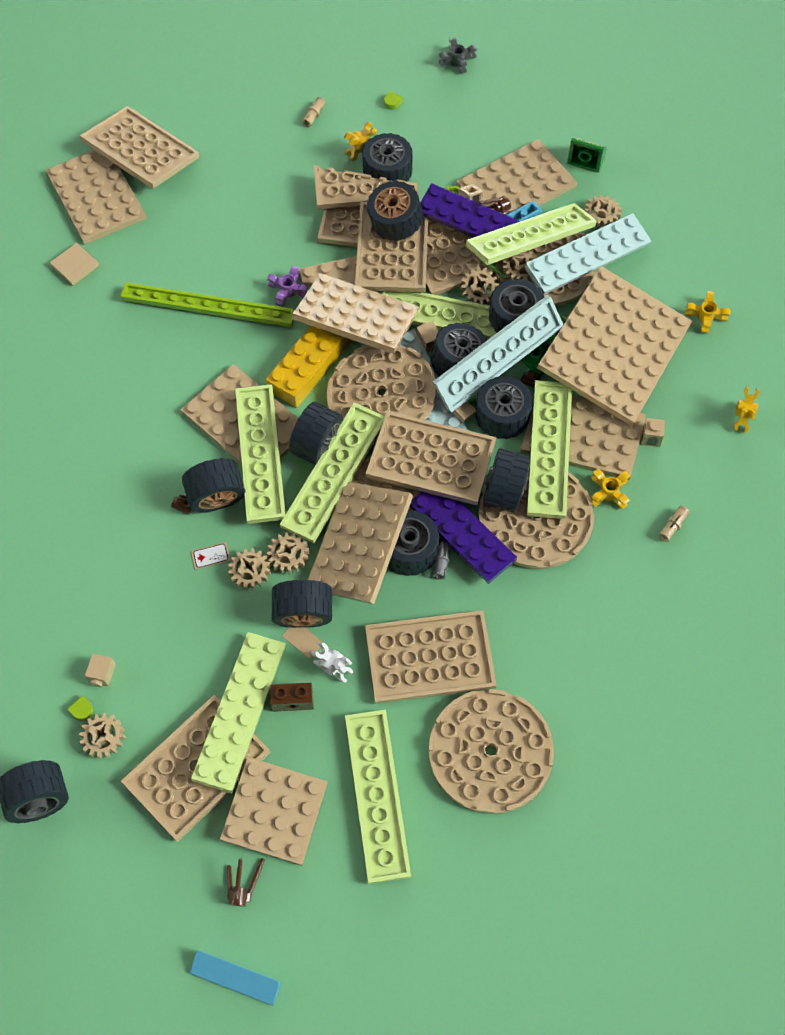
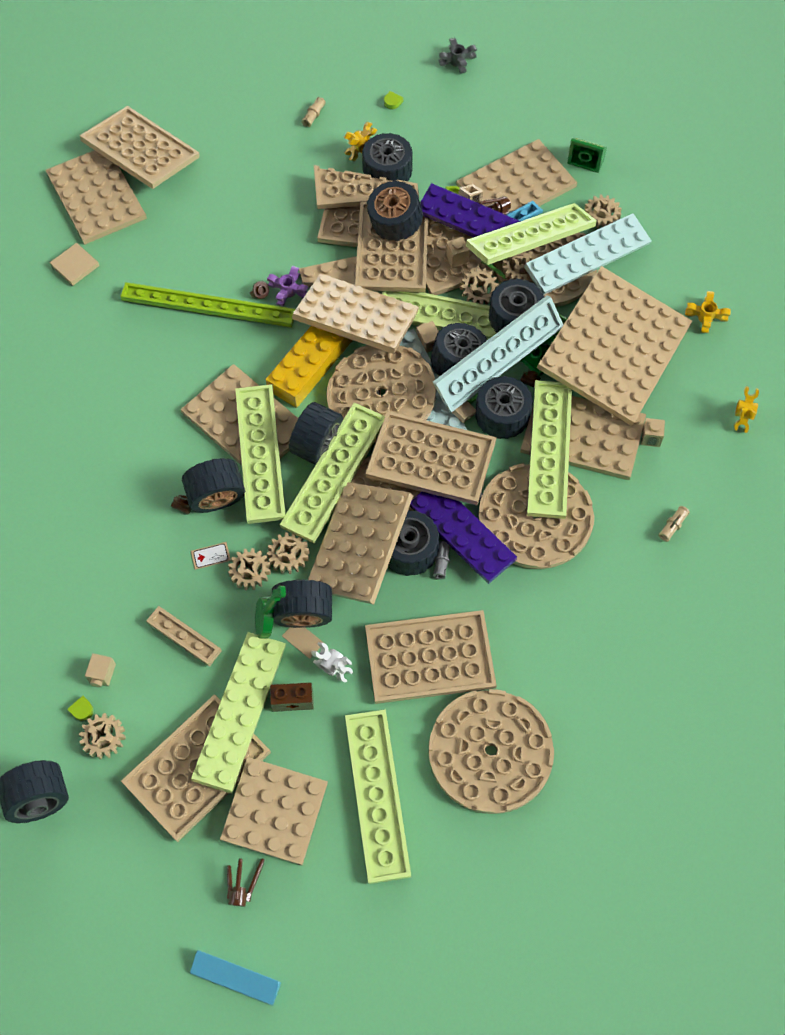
(184, 636): none -> tan plate
(260, 290): none -> reddish brown plate
(264, 612): none -> green piece
(457, 252): none -> tan brick
(507, 480): black wheel -> none
(614, 483): yellow pin -> none

